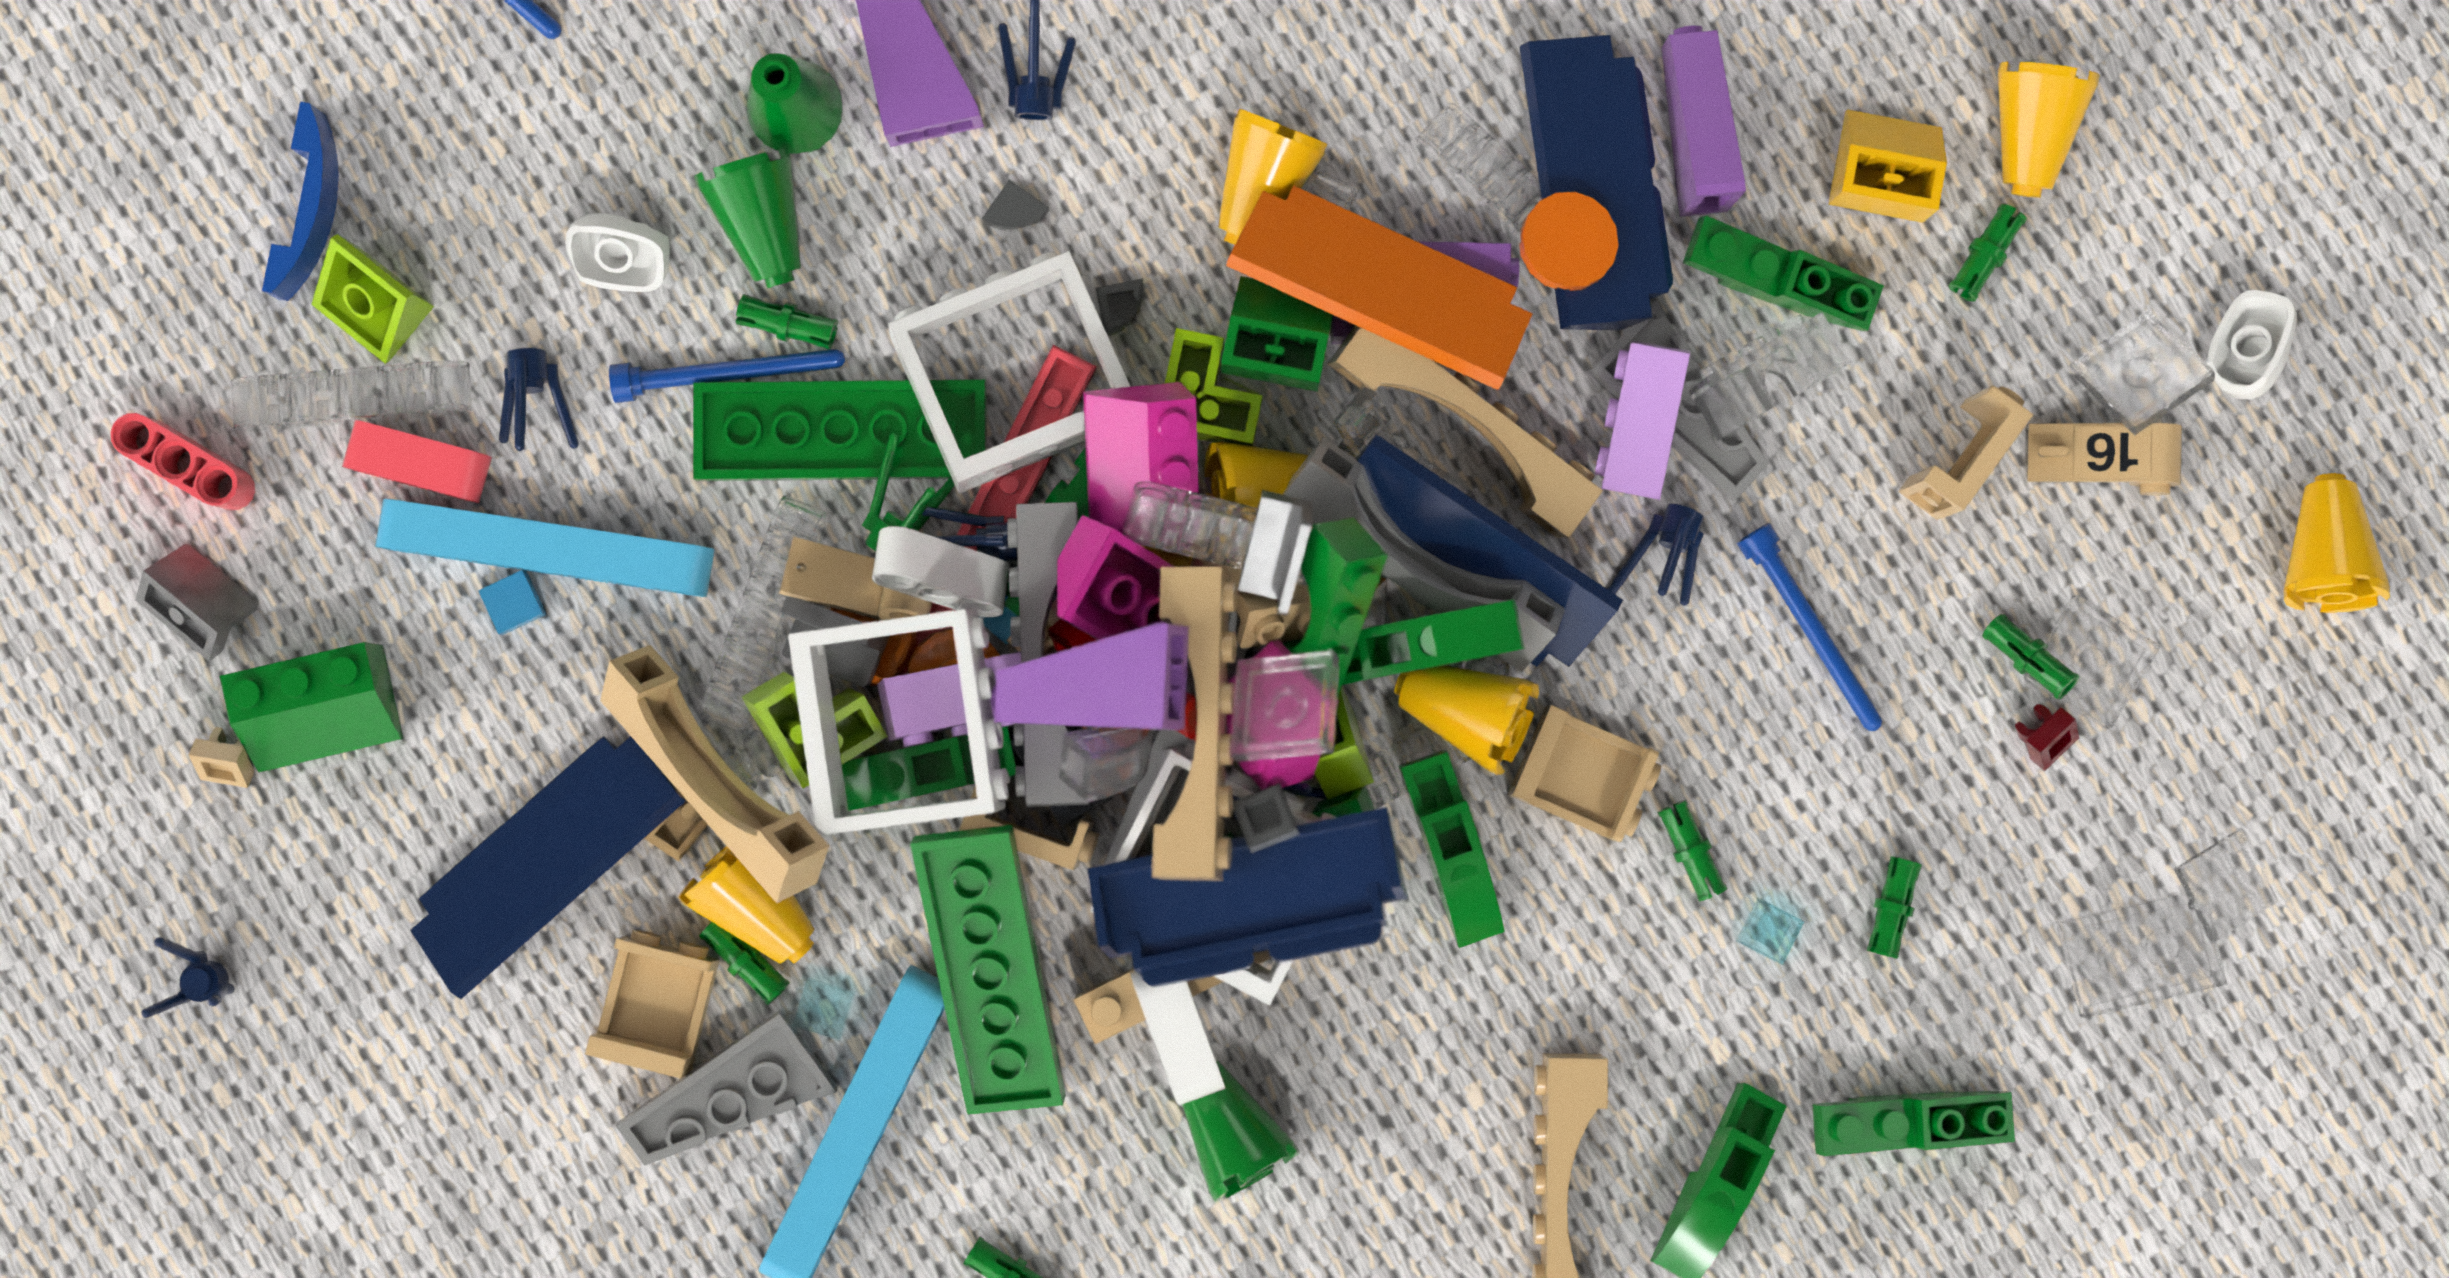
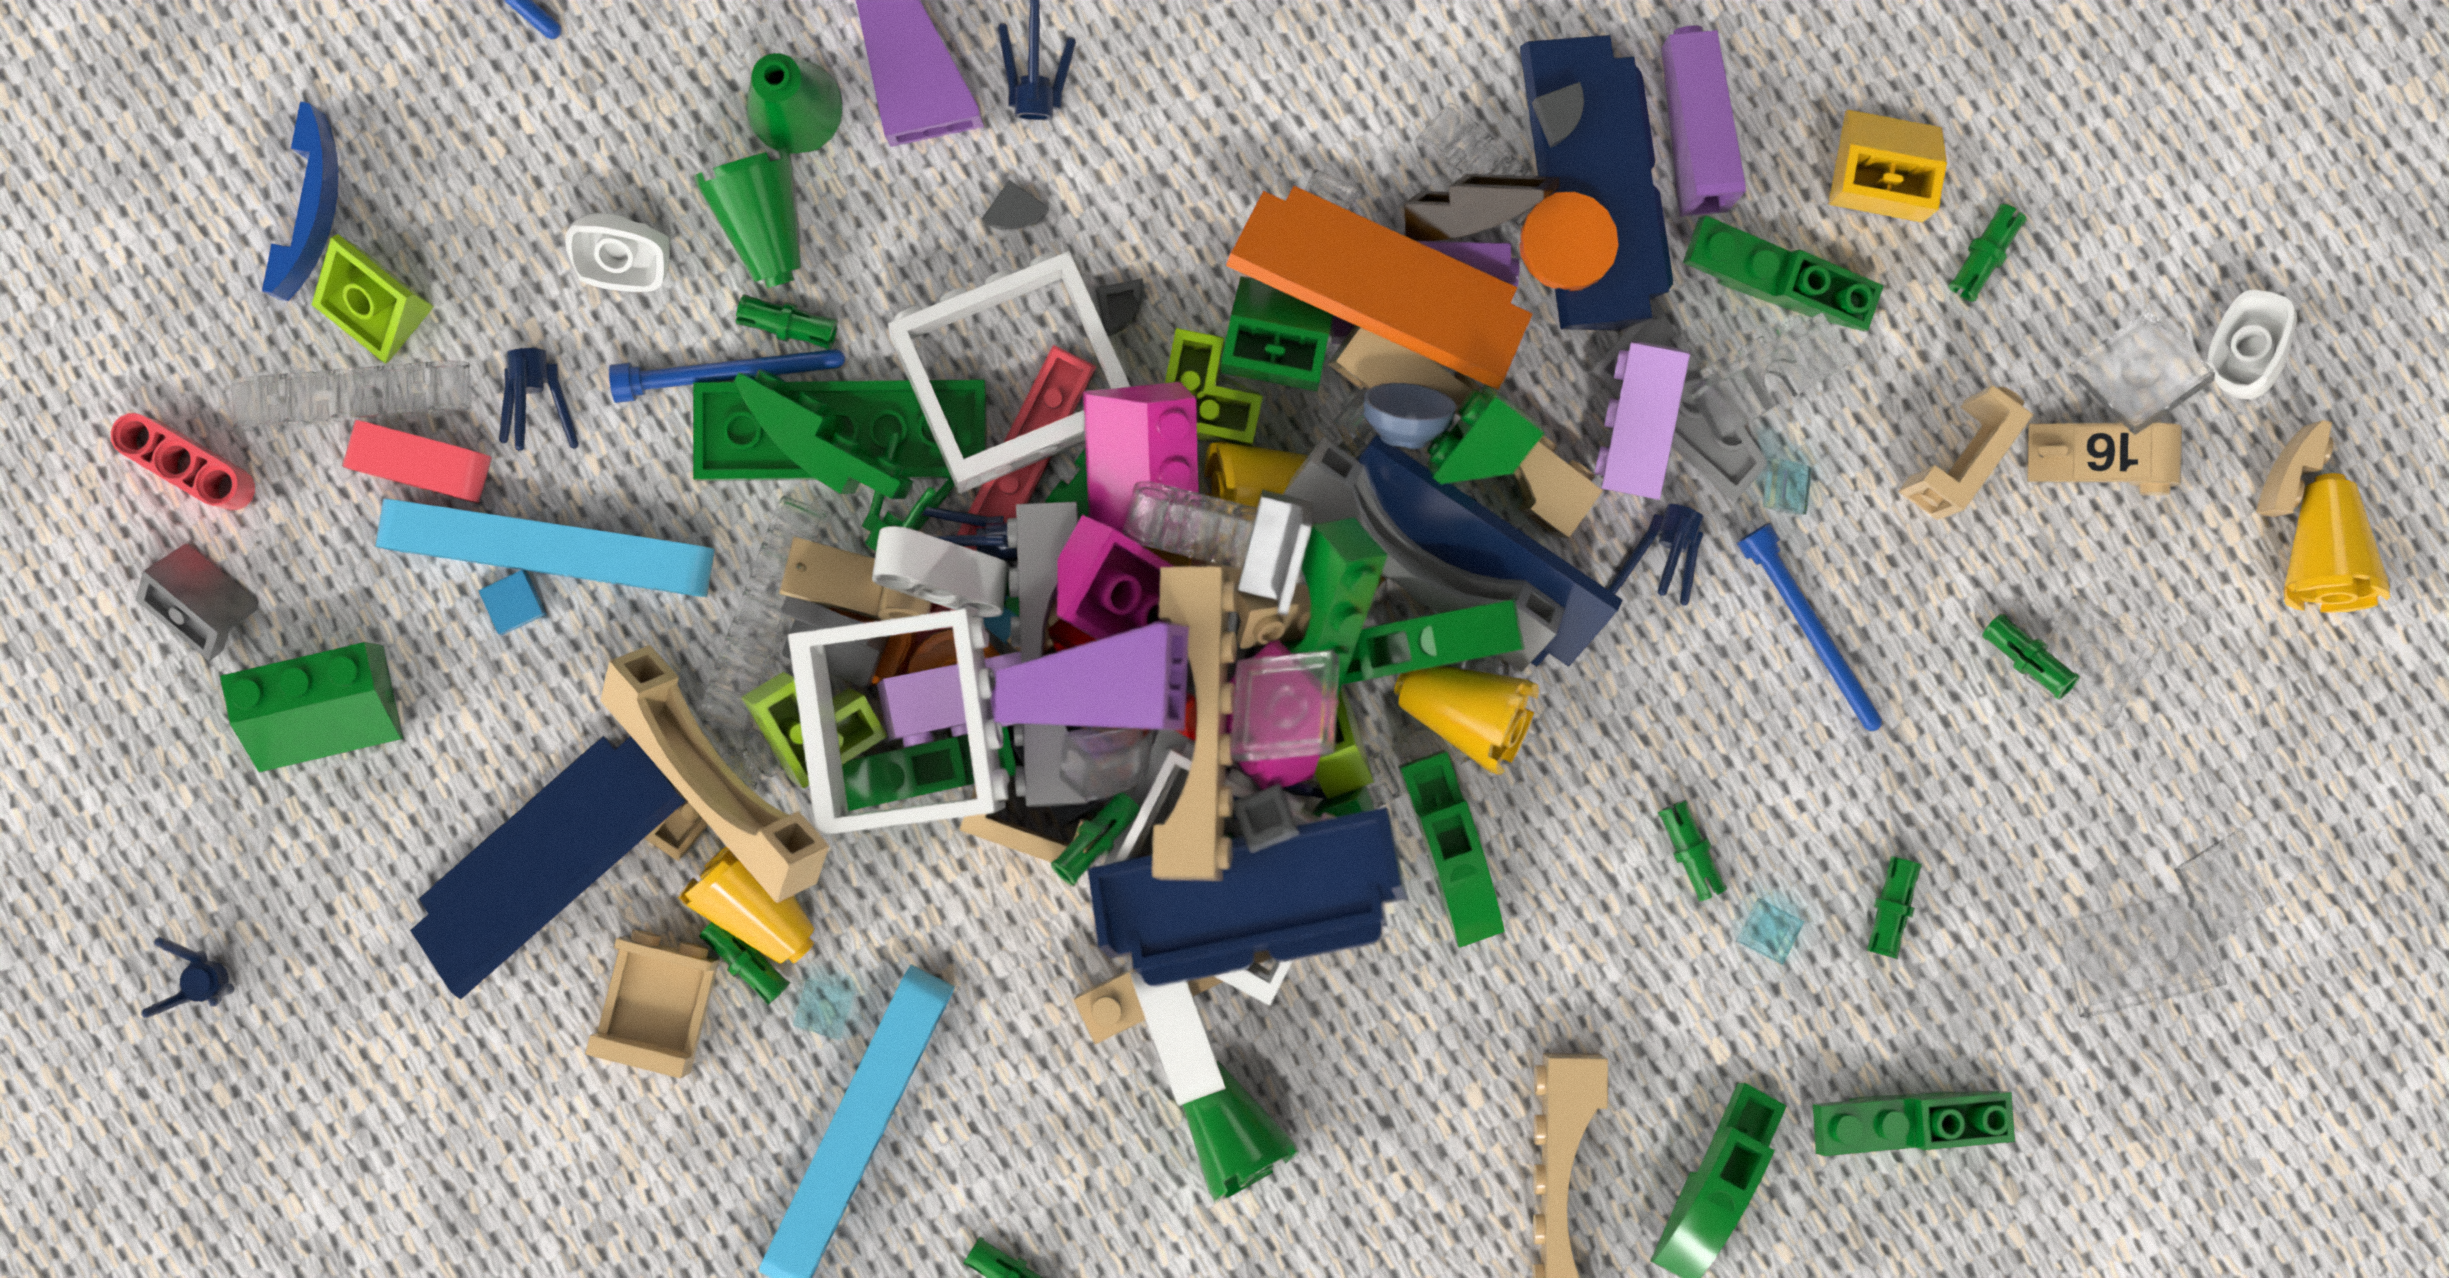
(221, 761): tan tile -> none
(744, 1082): light grey wing -> none
(804, 433): none -> green slope
(988, 969): green plate -> none
(1073, 861): none -> green pin
(1260, 160): yellow cone -> none
(1408, 413): none -> sand blue piece
(1473, 205): none -> slope
(1485, 441): none -> green slope
(1559, 112): none -> dark grey tile
(1585, 775): tan panel -> none
(1787, 486): none -> clear light blue tile
(2039, 121): yellow cone -> none
(2051, 738): dark red tile -> none
(2302, 455): none -> tan slope

